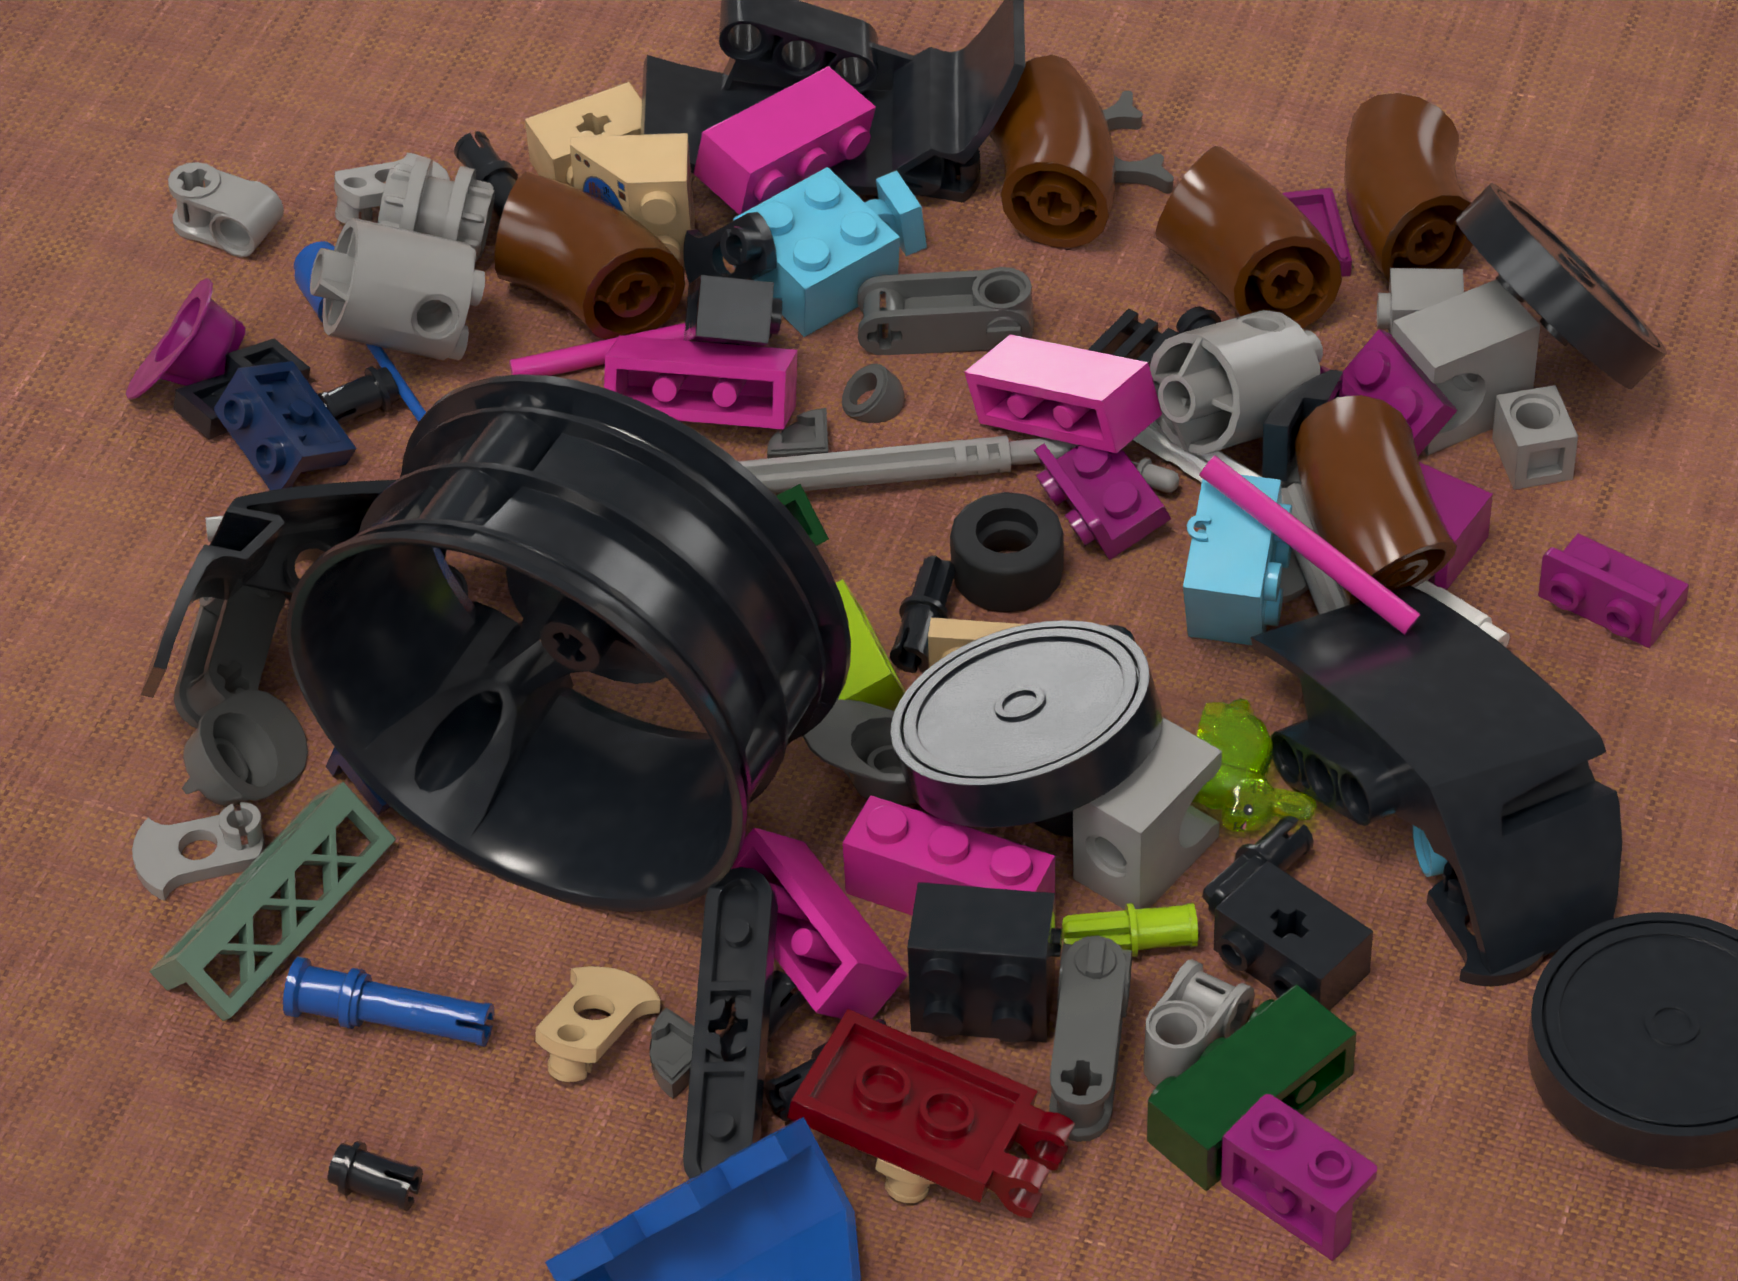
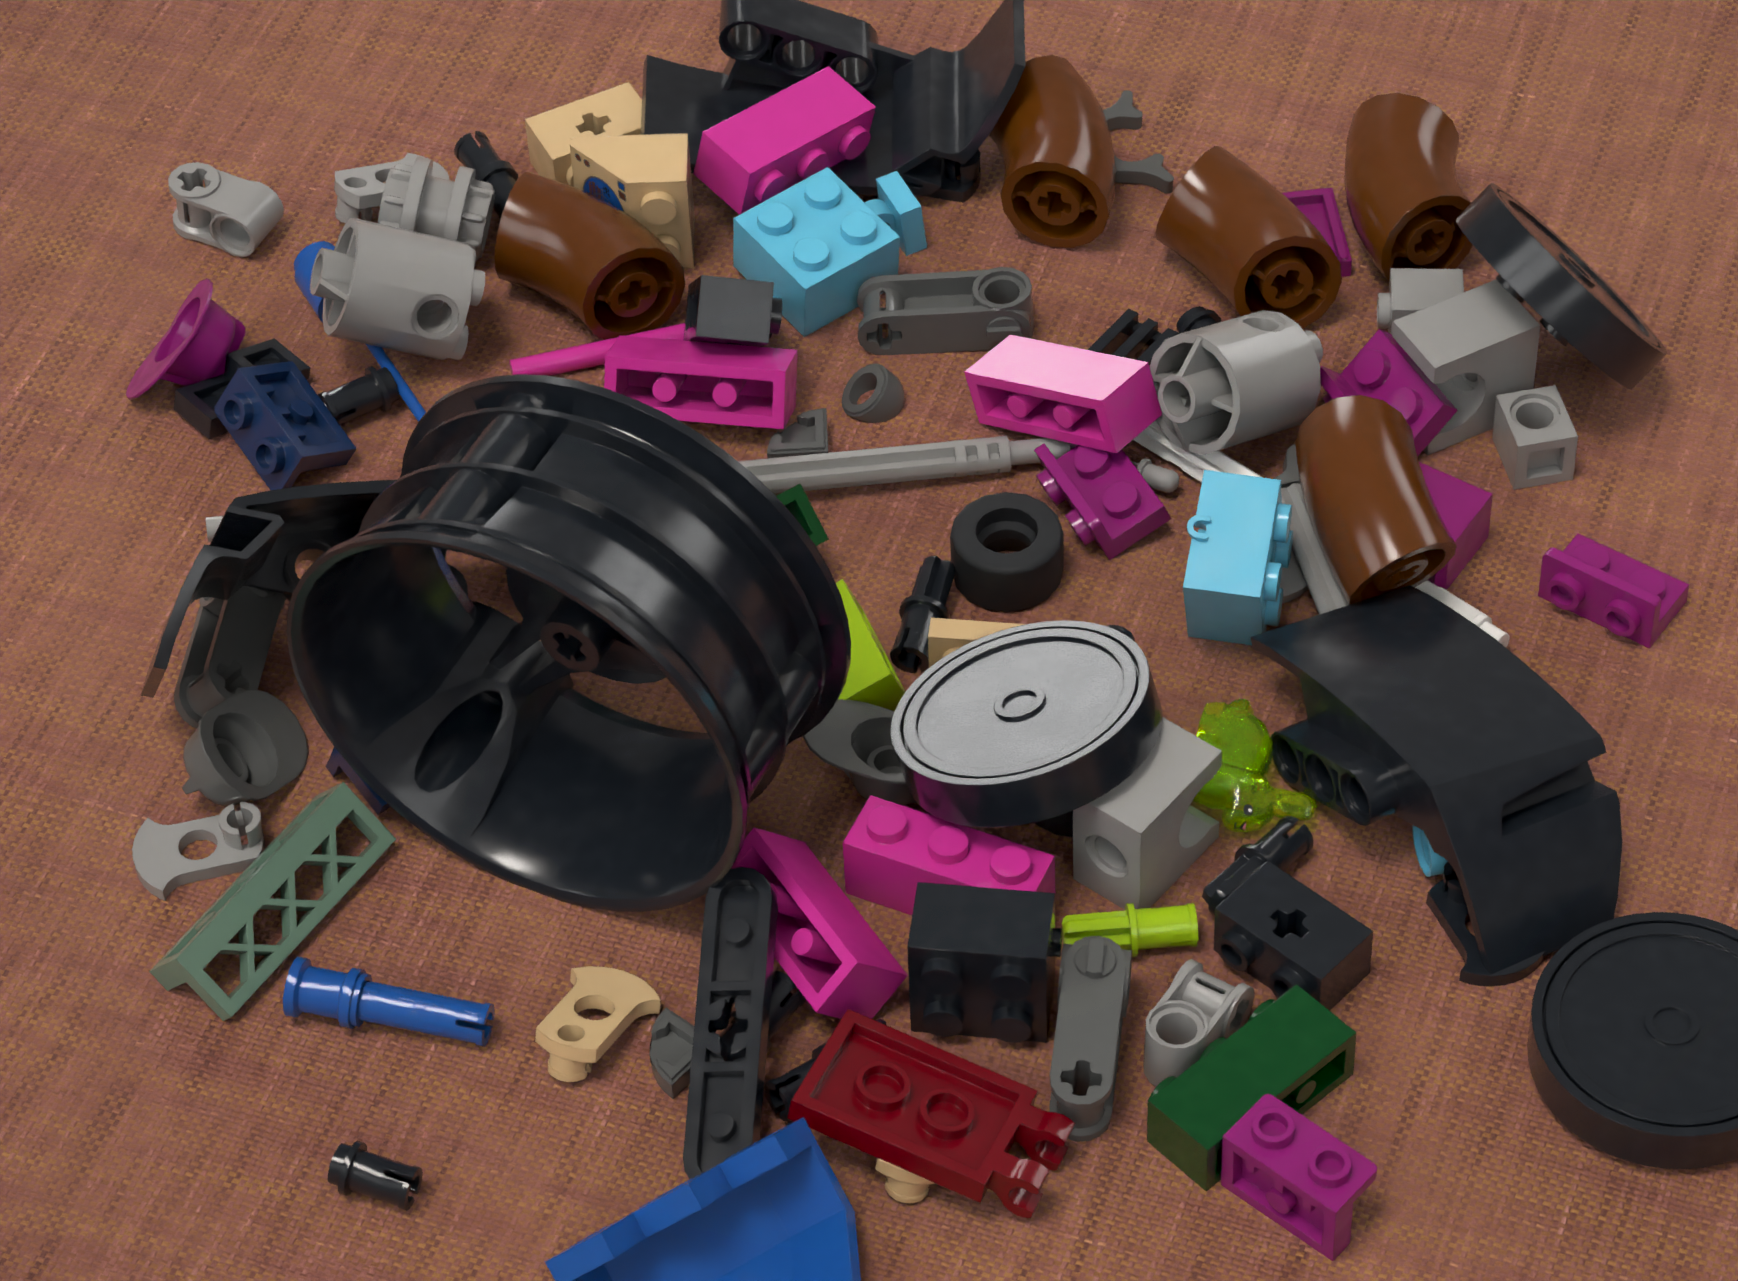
(742, 243): black piece -> none
(1286, 419): black slope -> none
(1309, 545): dark pink bar -> none

